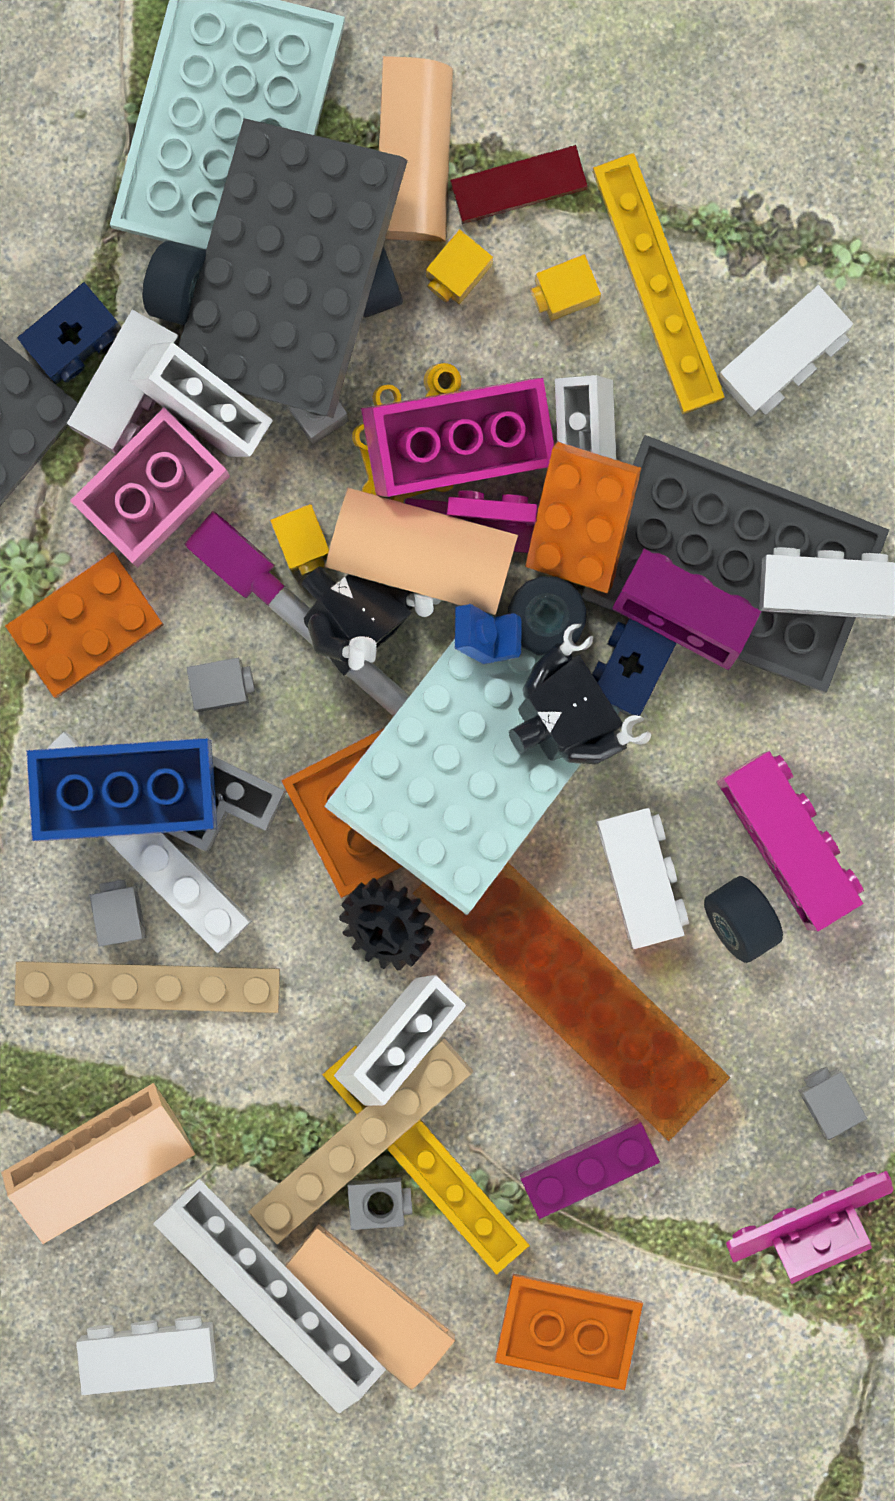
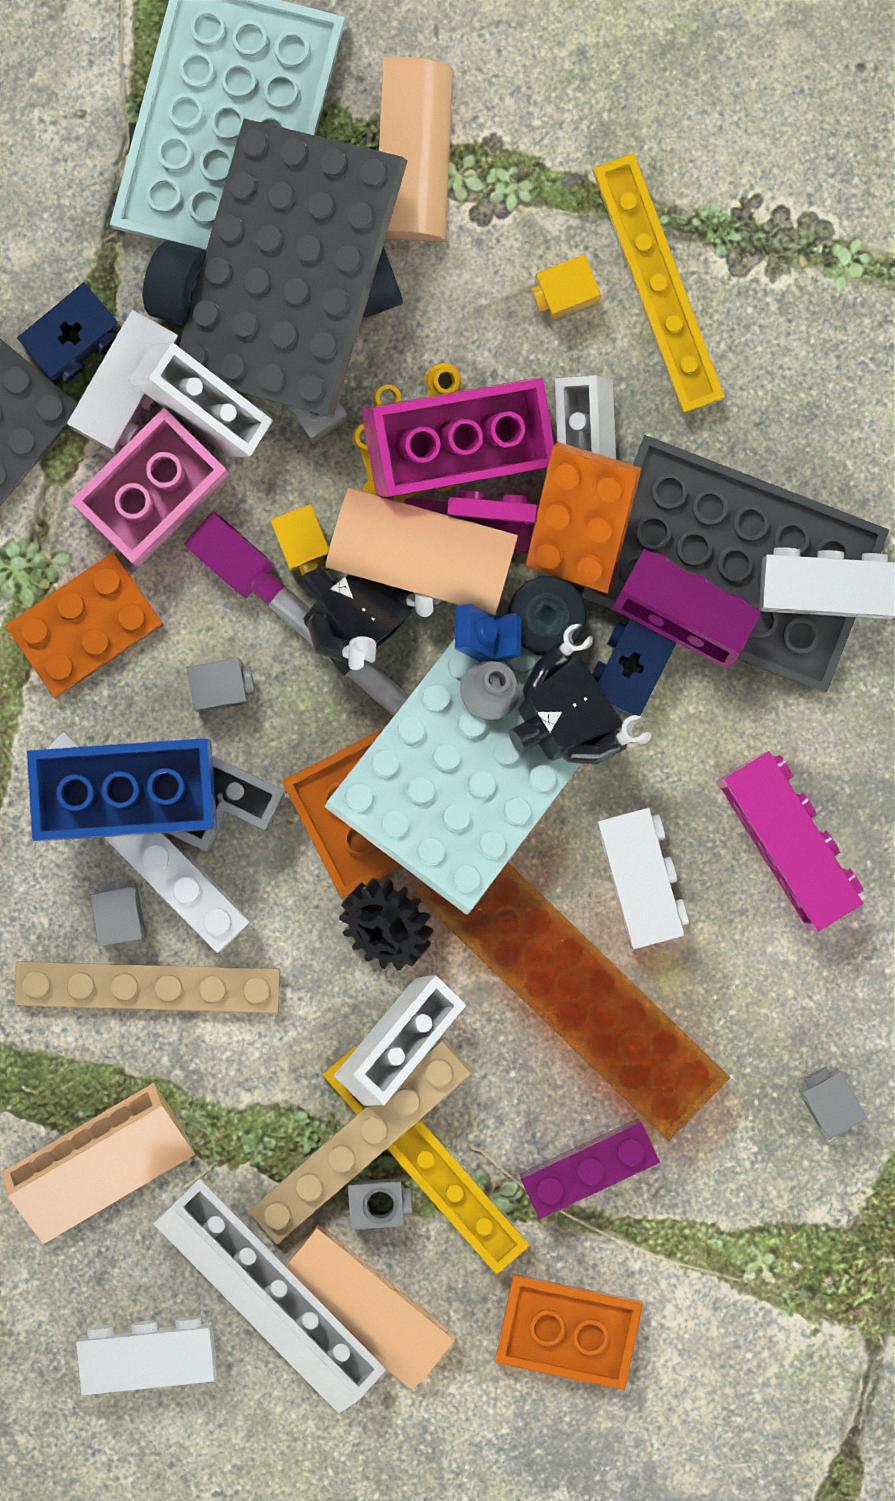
(458, 268): yellow brick -> none
(490, 690): none -> light grey cone
(519, 184): dark red tile -> none
(743, 919): black wheel -> none
(786, 352): white brick -> none
(817, 1233): dark pink bracket -> none

